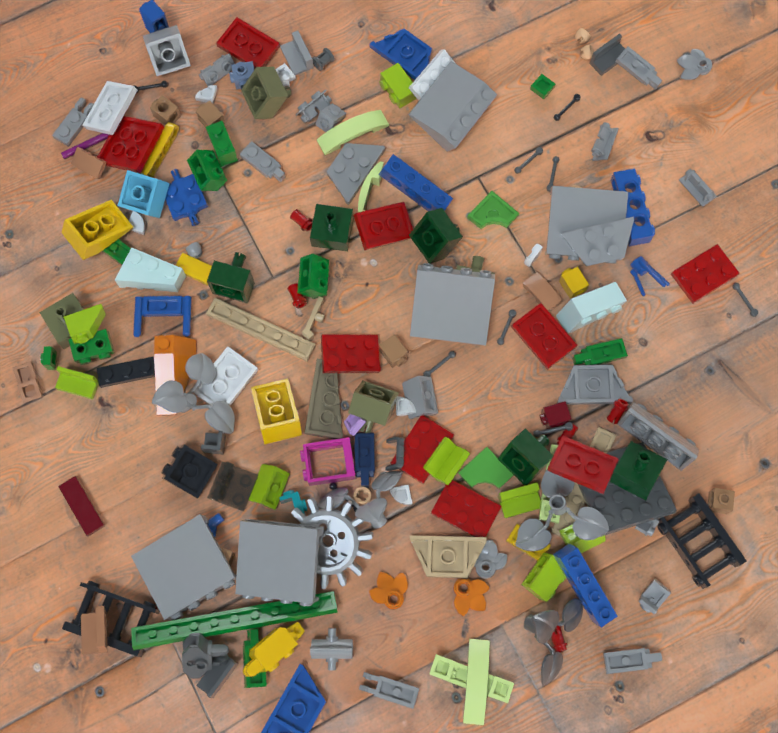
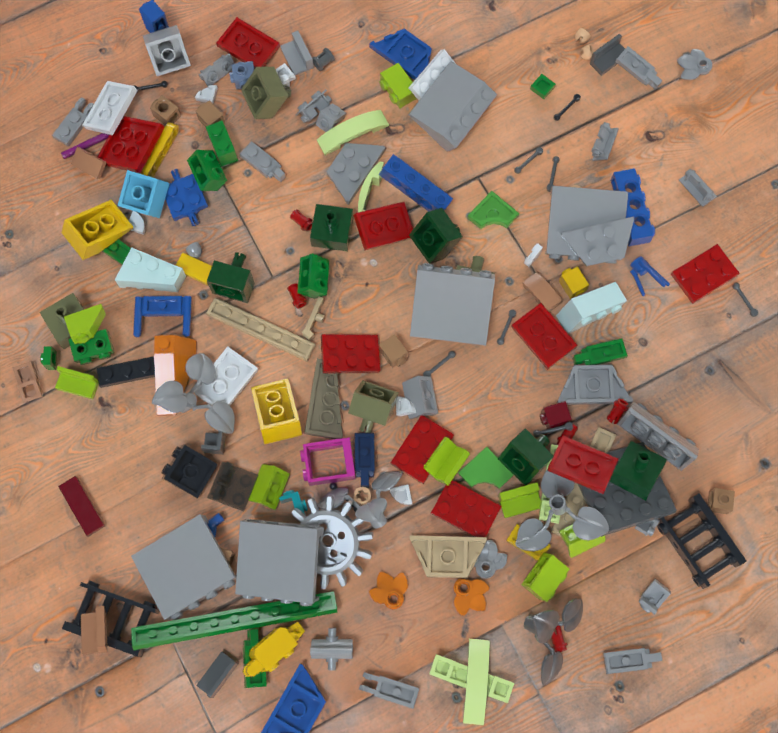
(201, 655): dark grey hinge -> none
(354, 424): lavender tile -> none
(399, 453): dark grey piece -> none
(585, 585): blue brick -> none

